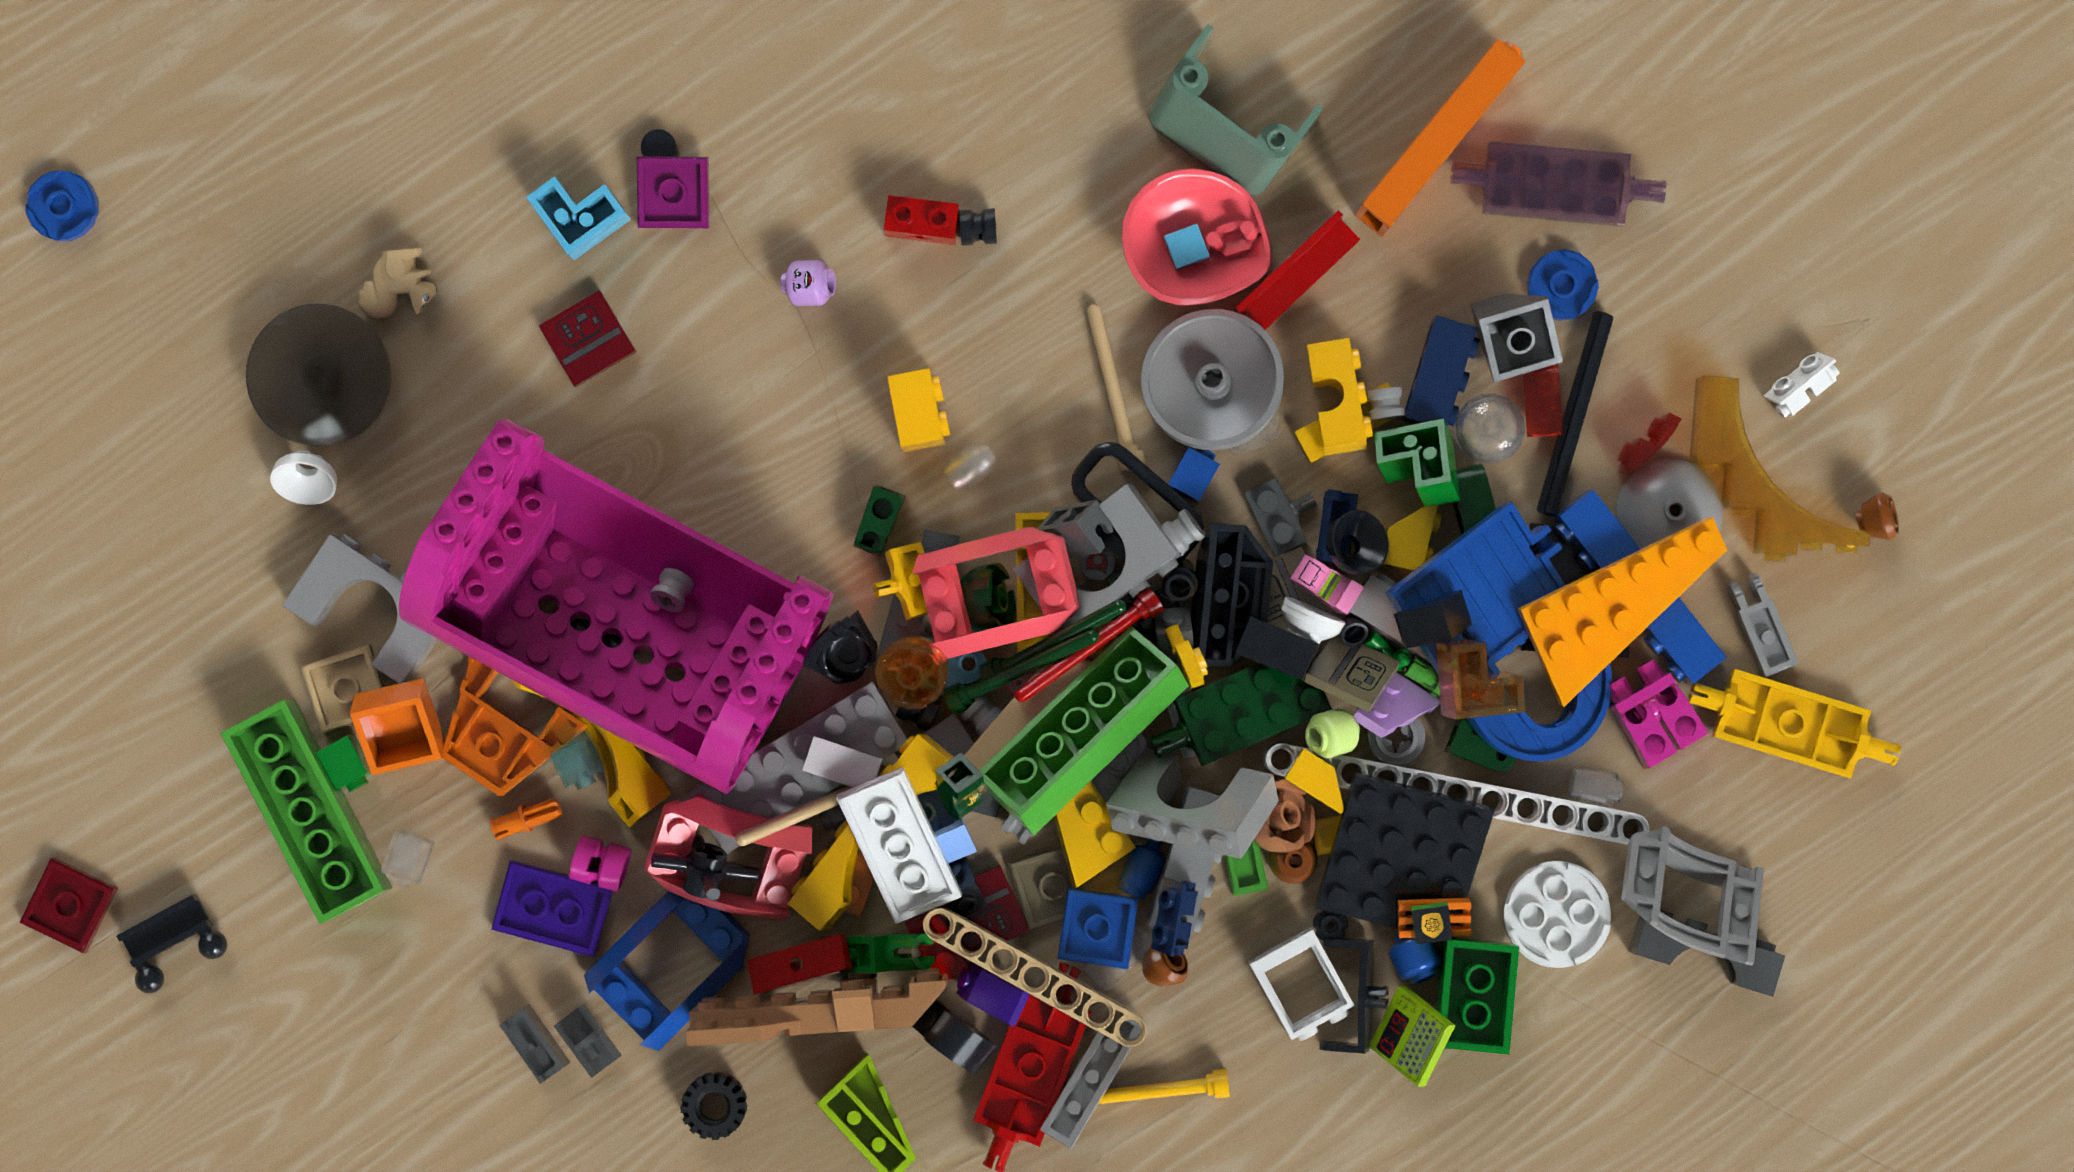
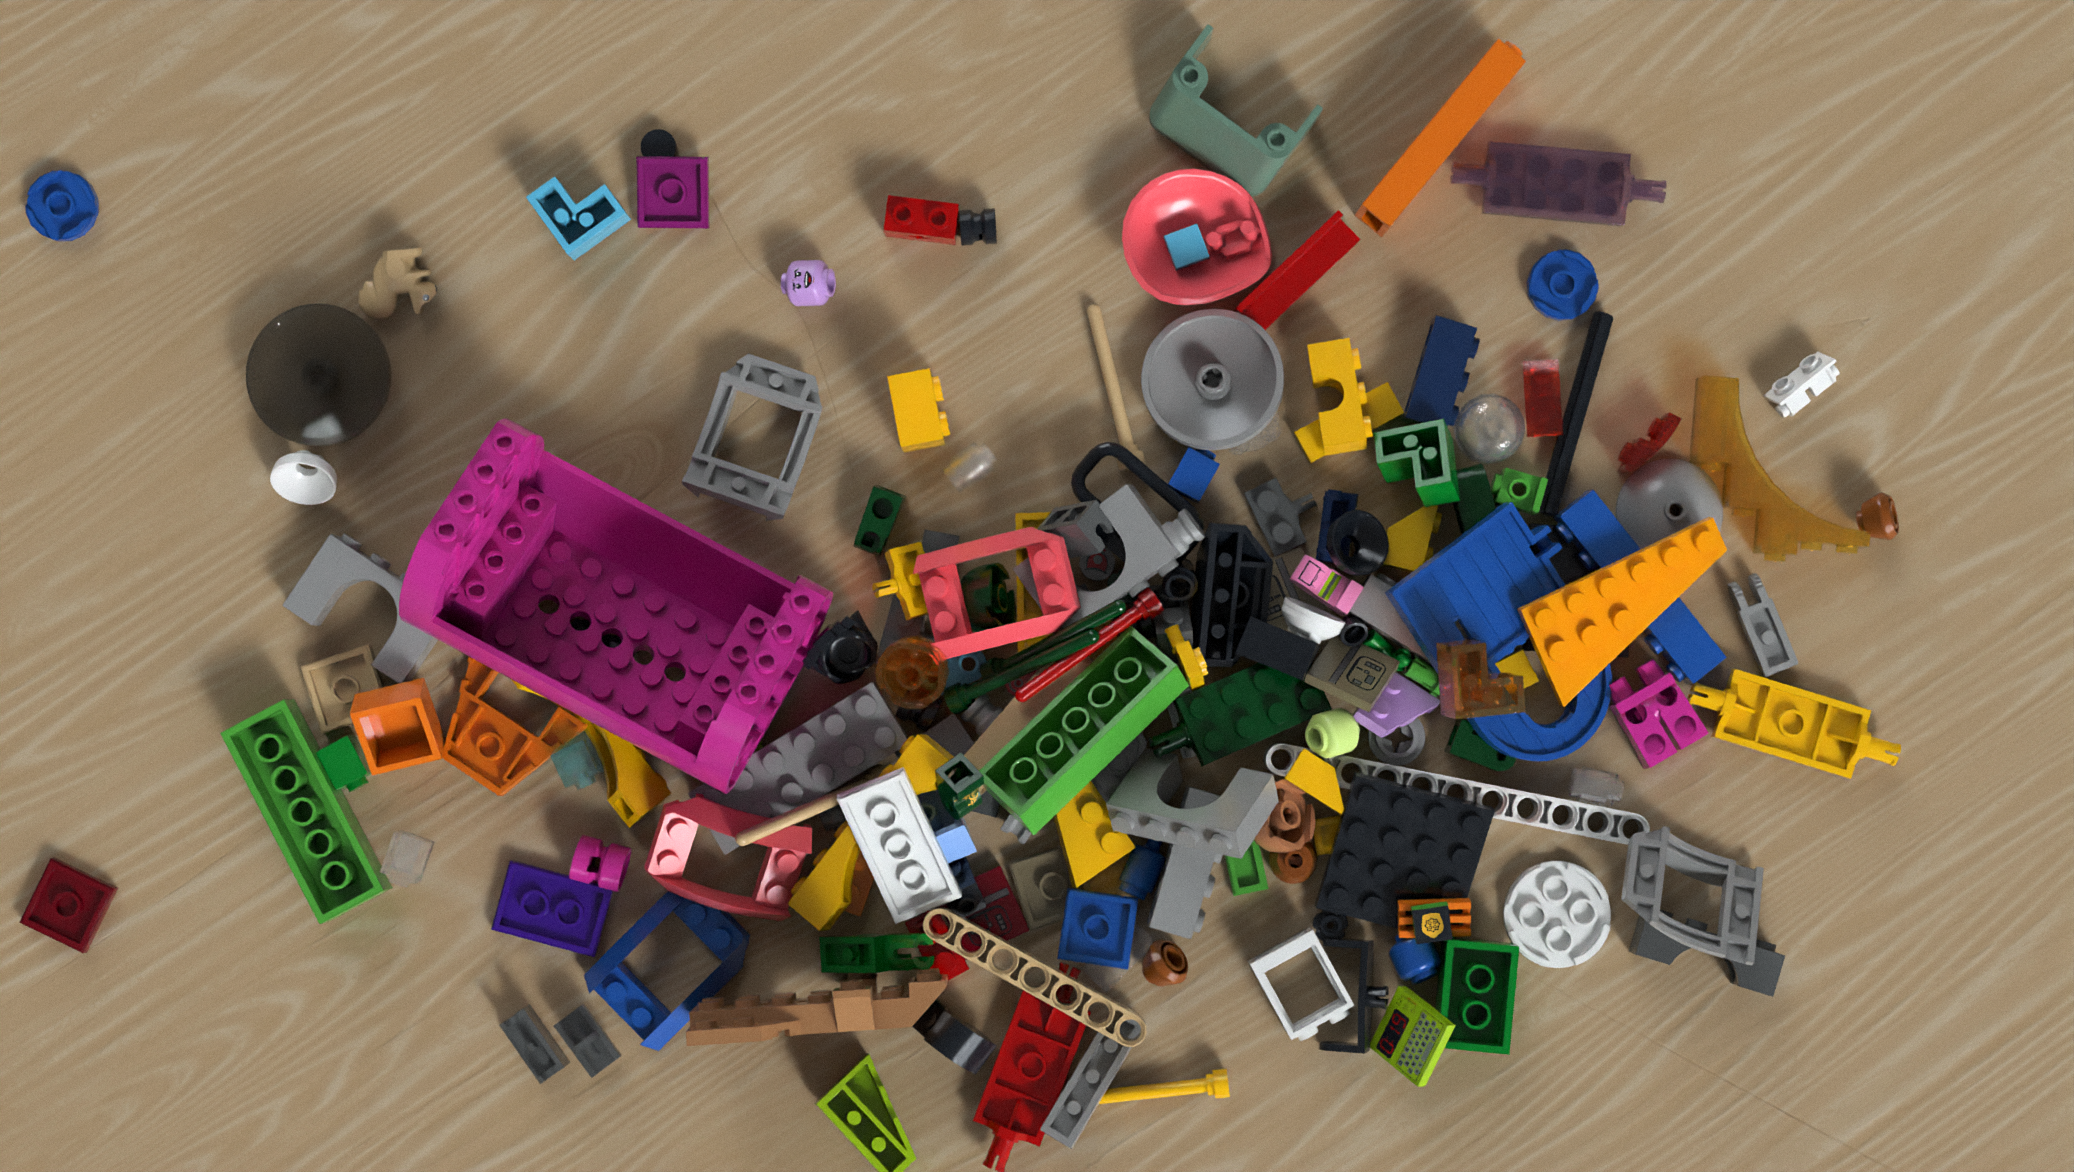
(163, 933): black gear -> none
(525, 818): orange axle -> none
(587, 338): dark red tile -> none
(672, 590): light grey wheel -> none
(704, 869): black bar -> none
(714, 1127): black tyre -> none
(739, 484): none -> light grey wedge
(783, 968): red tile -> none
(841, 763): white tile -> none
(991, 993): dark purple slope -> none
(1170, 933): dark blue hinge -> none
(1385, 403): light grey wheel -> none
(1433, 620): black slope -> none
(1516, 334): dark grey slope -> none
(1518, 664): none -> yellow tile
(1533, 490): none -> bright green brick

